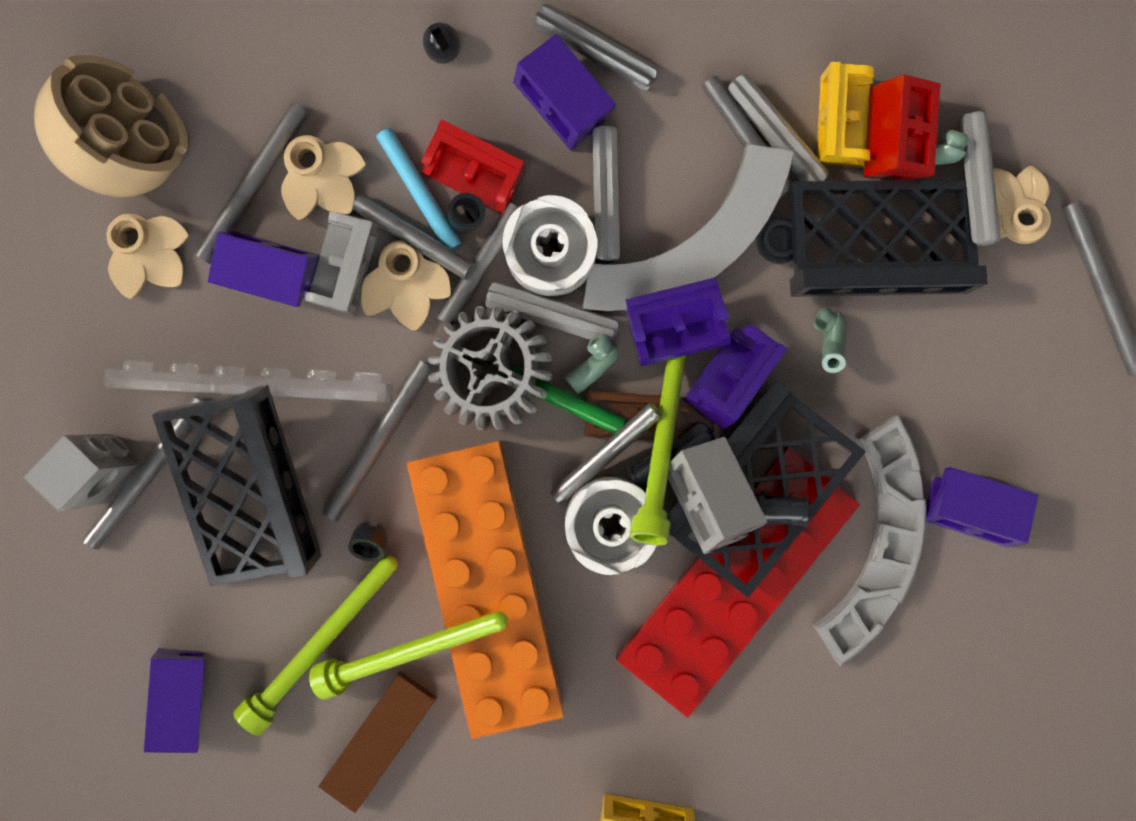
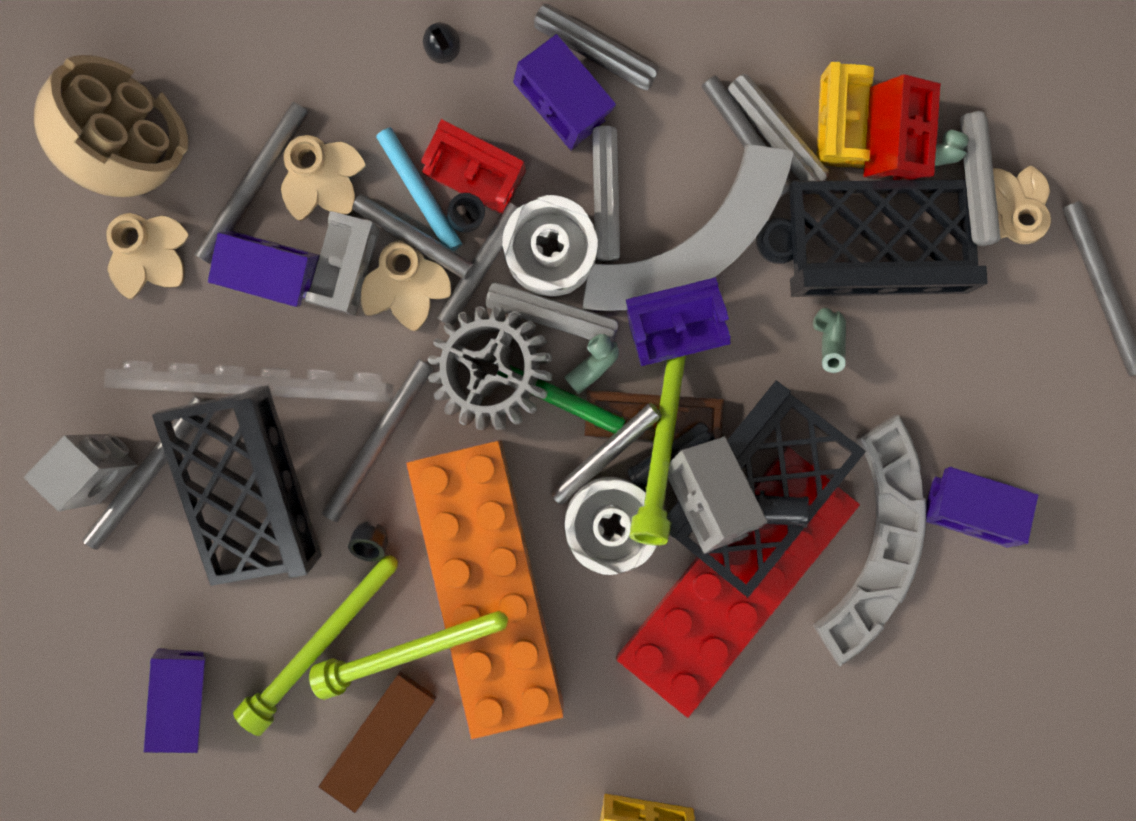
(735, 375): dark purple hinge -> none

